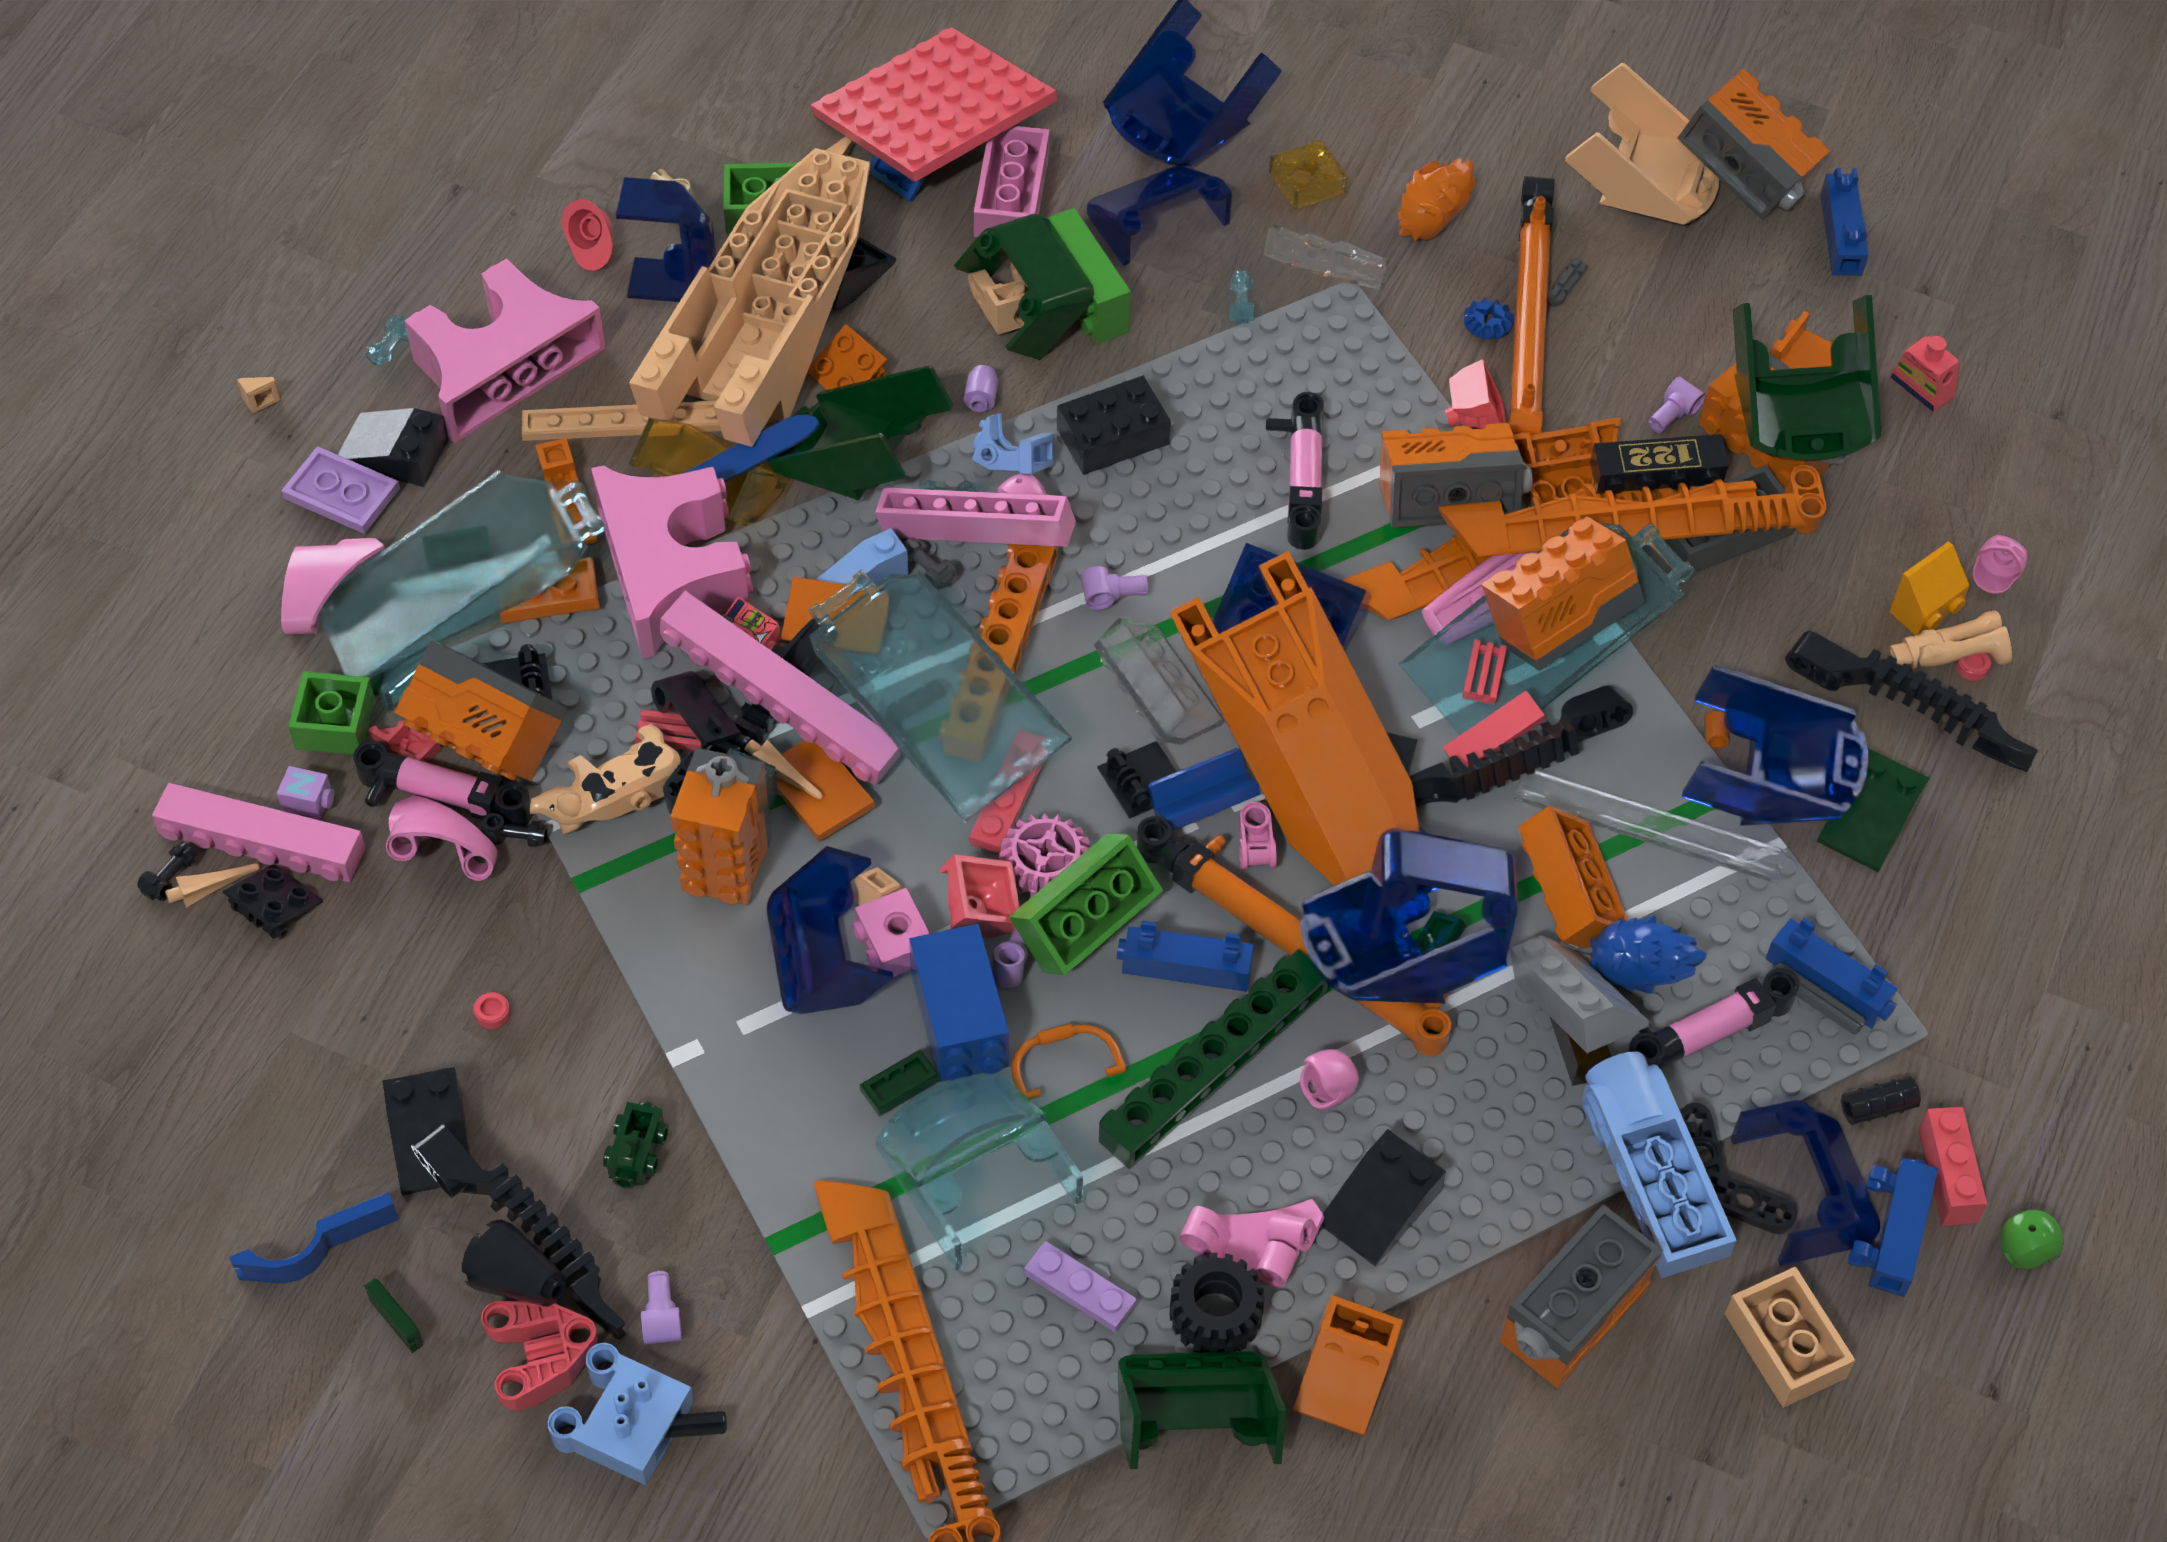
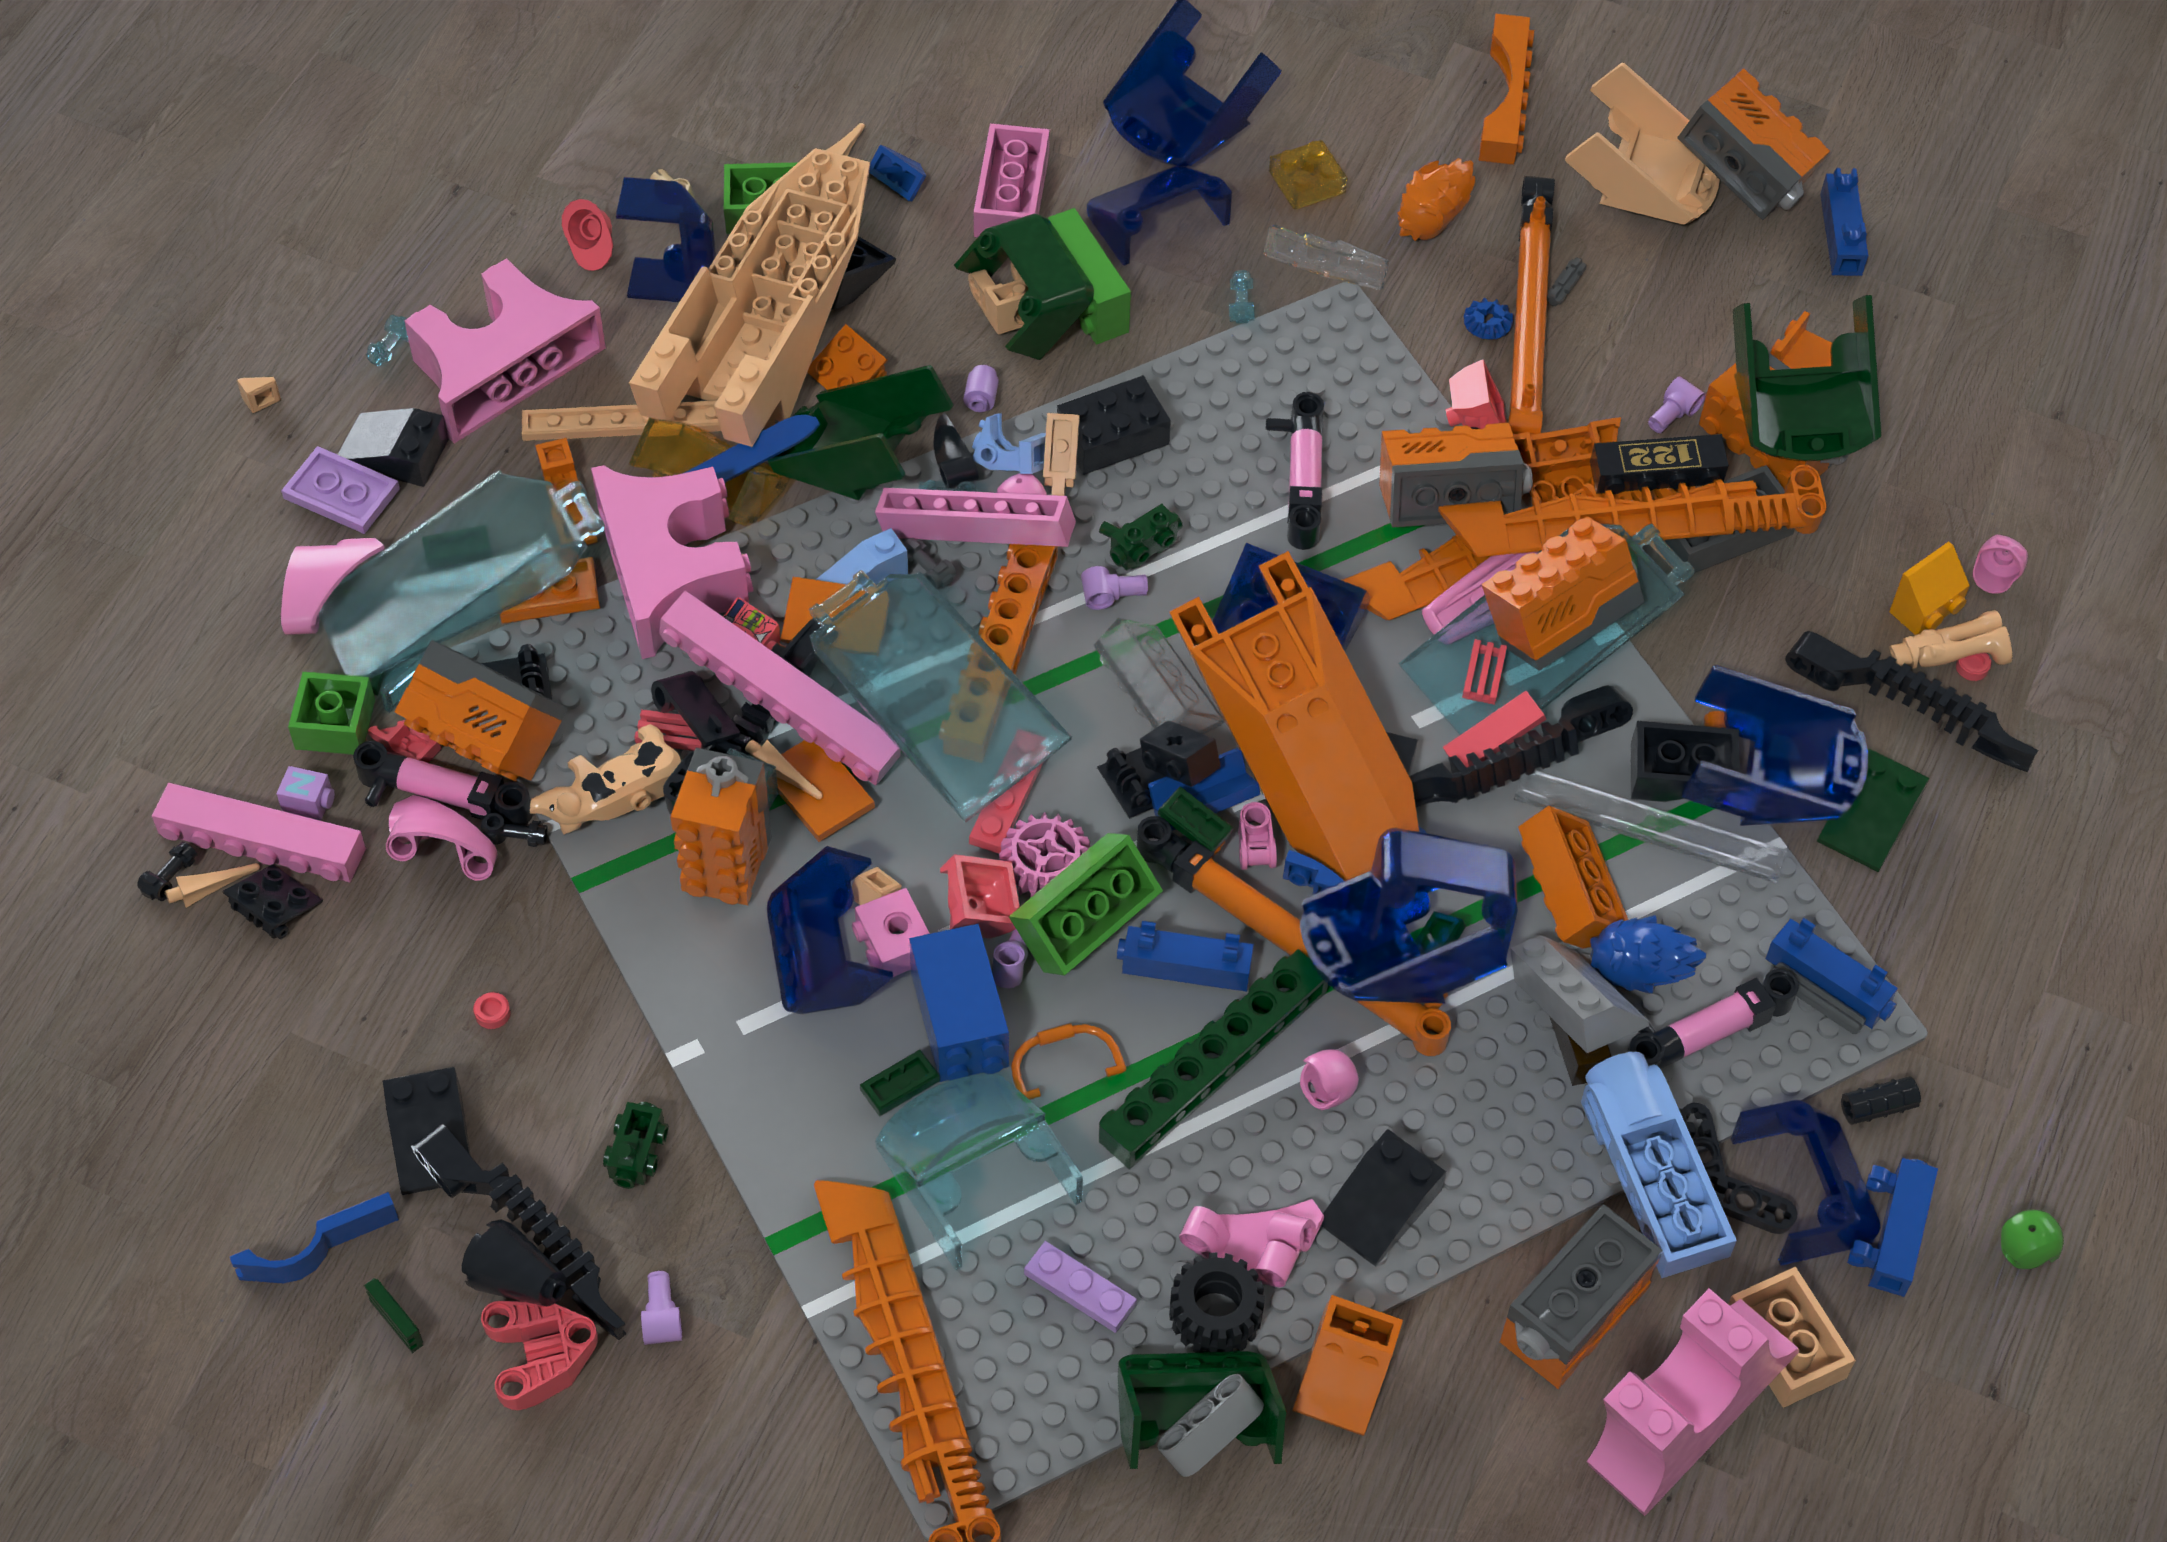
(632, 1418): light blue piece -> none
(933, 103): coral plate -> none
(952, 454): none -> black piece
(1061, 451): none -> light nougat hinge
(1142, 537): none -> dark green brick
(1180, 753): none -> black brick
(1195, 819): none -> dark green plate
(1210, 1425): none -> light grey beam
(1308, 872): none -> blue slope
(1501, 128): none -> orange arch
(1669, 754): none -> black slope
(1677, 1413): none -> bright pink piece
(1928, 372): coral torso -> none
(1958, 1180): coral brick -> none

